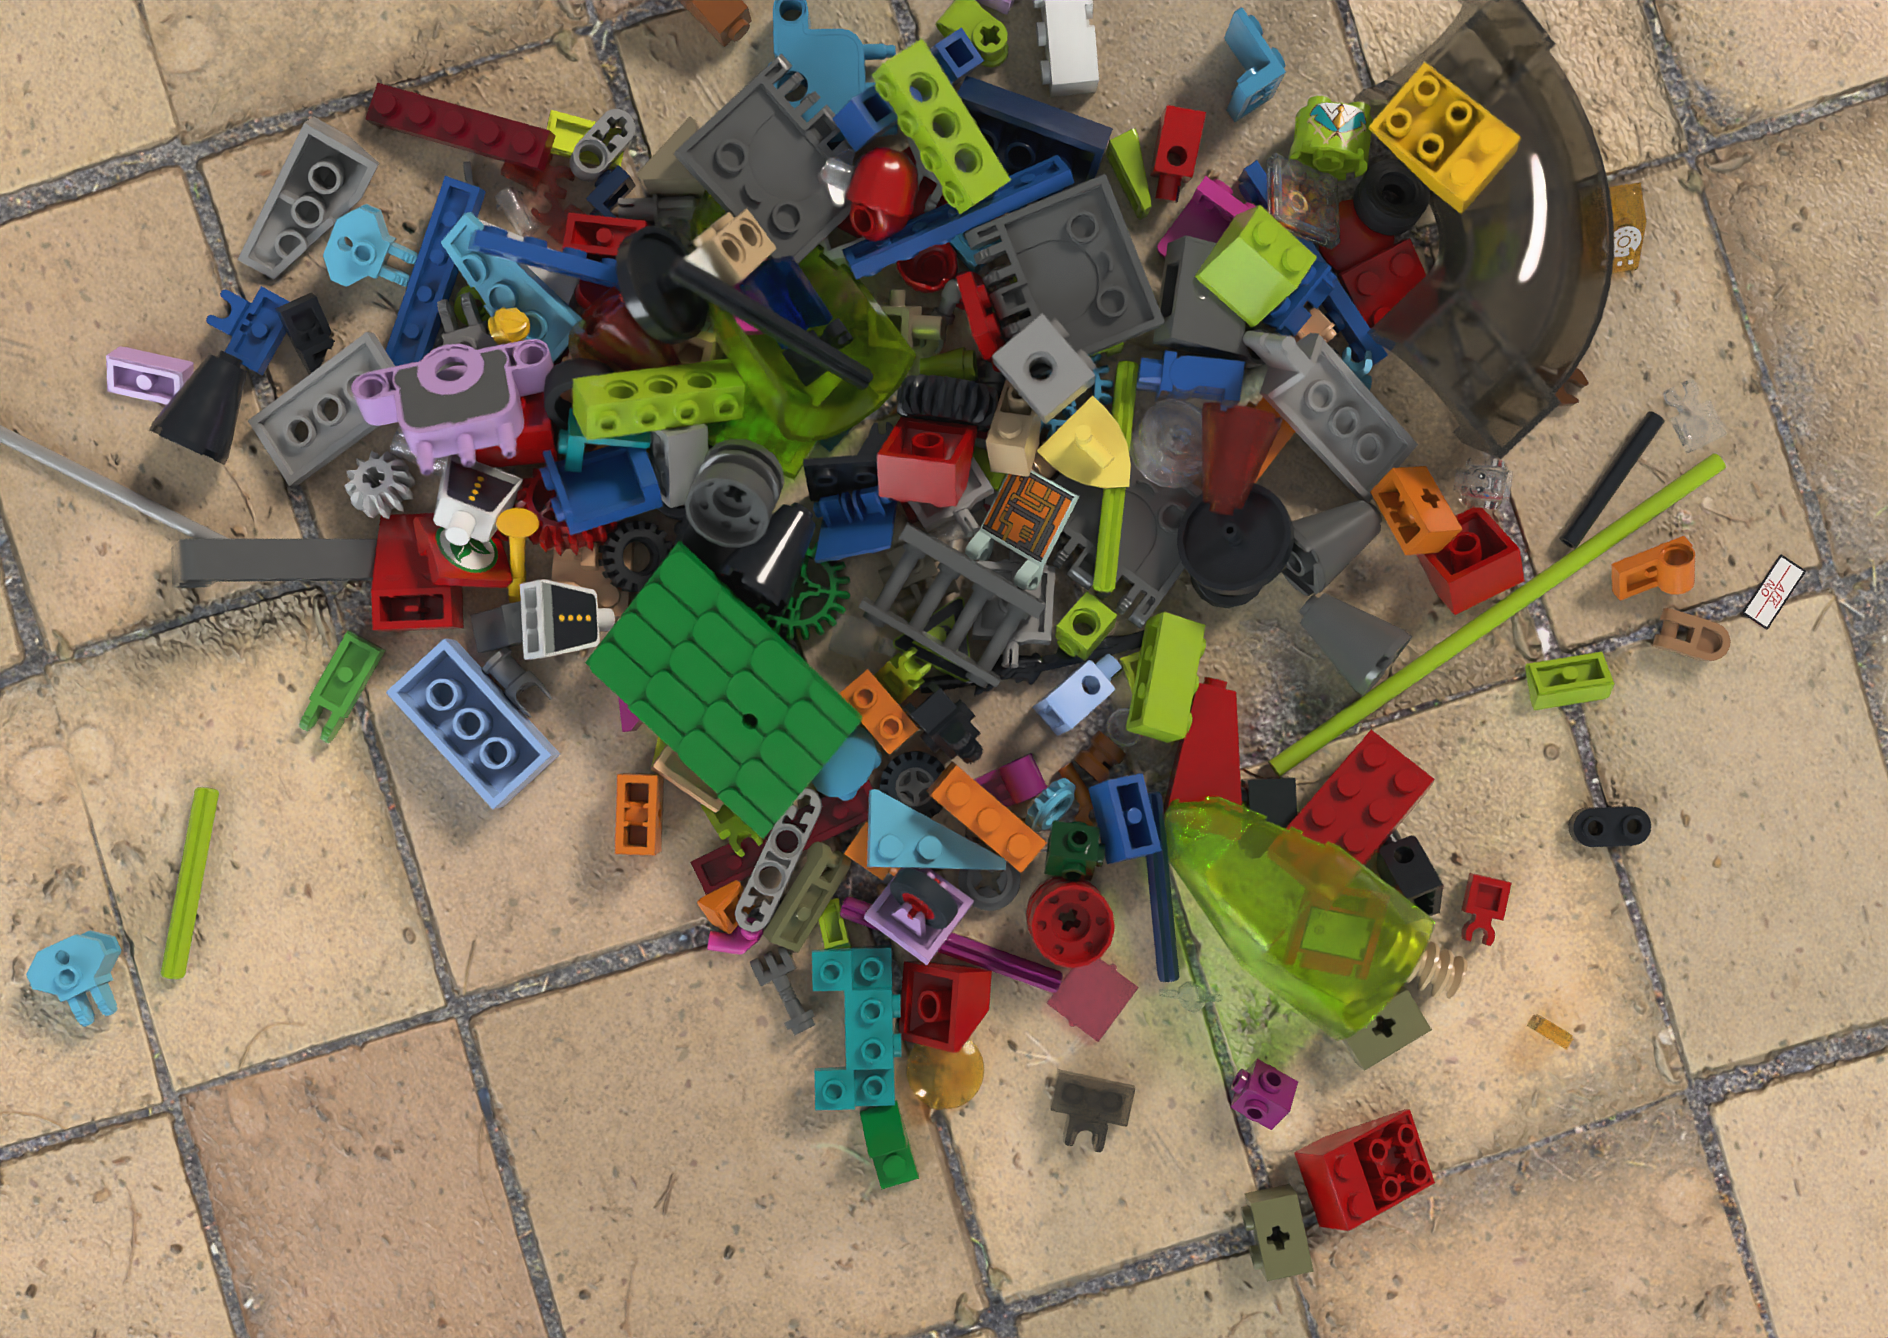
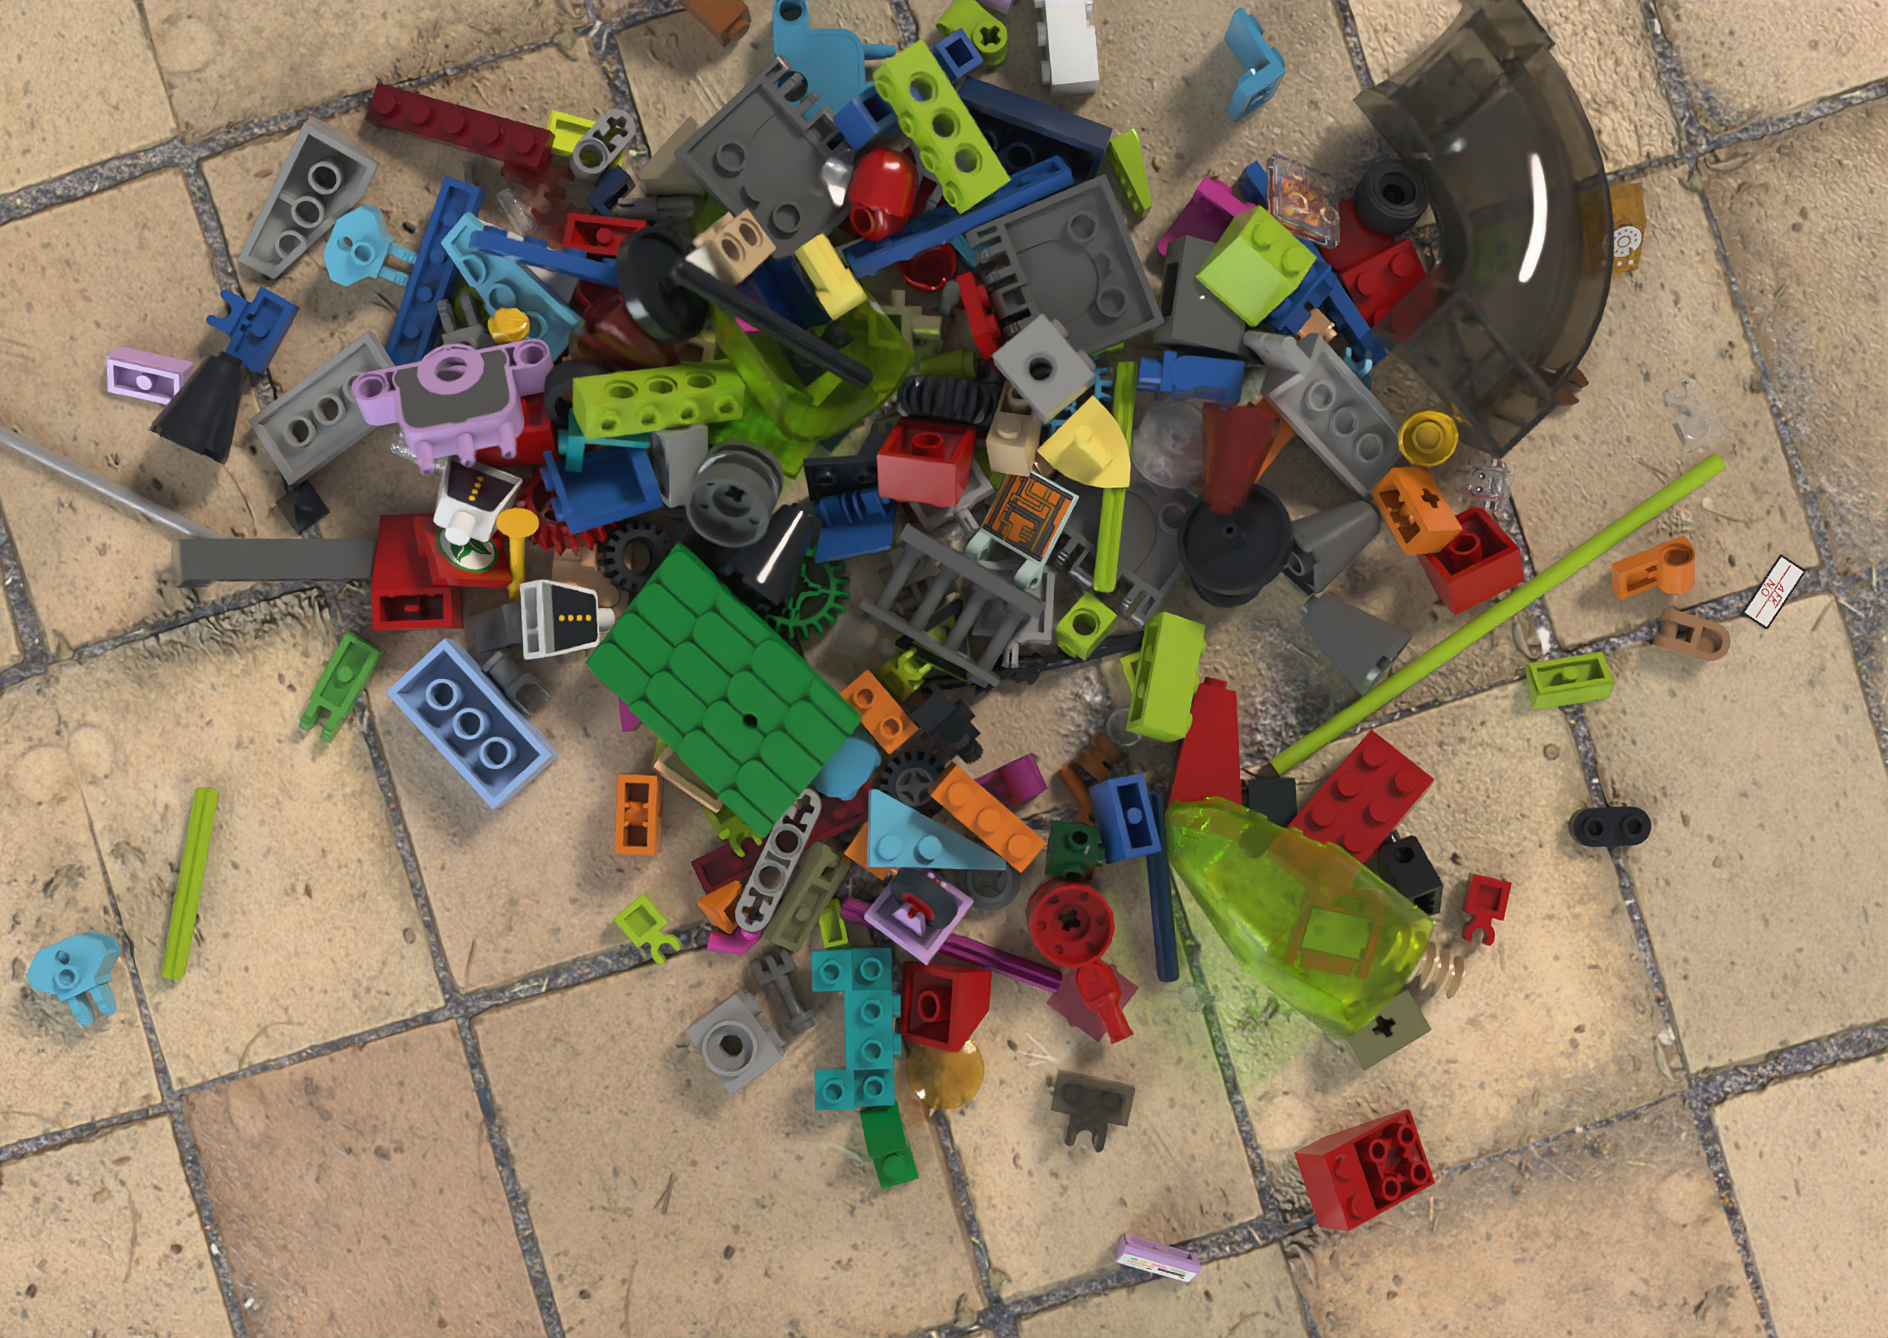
(302, 507): none -> black slope
(307, 330): black slope -> none
(380, 485): white gear -> none
(644, 923): none -> lime plate
(741, 1017): none -> light grey brick
(835, 284): none -> light yellow piece
(1050, 805): medium azure gear -> none
(1070, 703): light blue torso -> none
(1102, 995): none -> red arm
(1157, 1258): none -> lavender slope
(1178, 134): red torso -> none
(1263, 1093): magenta brick -> none
(1290, 1251): olive brick -> none
(1333, 137): lime brick -> none
(1427, 437): none -> yellow hair
(1445, 137): yellow slope -> none
(1550, 1031): clear yellow tile -> none
(1612, 480): black piece -> none

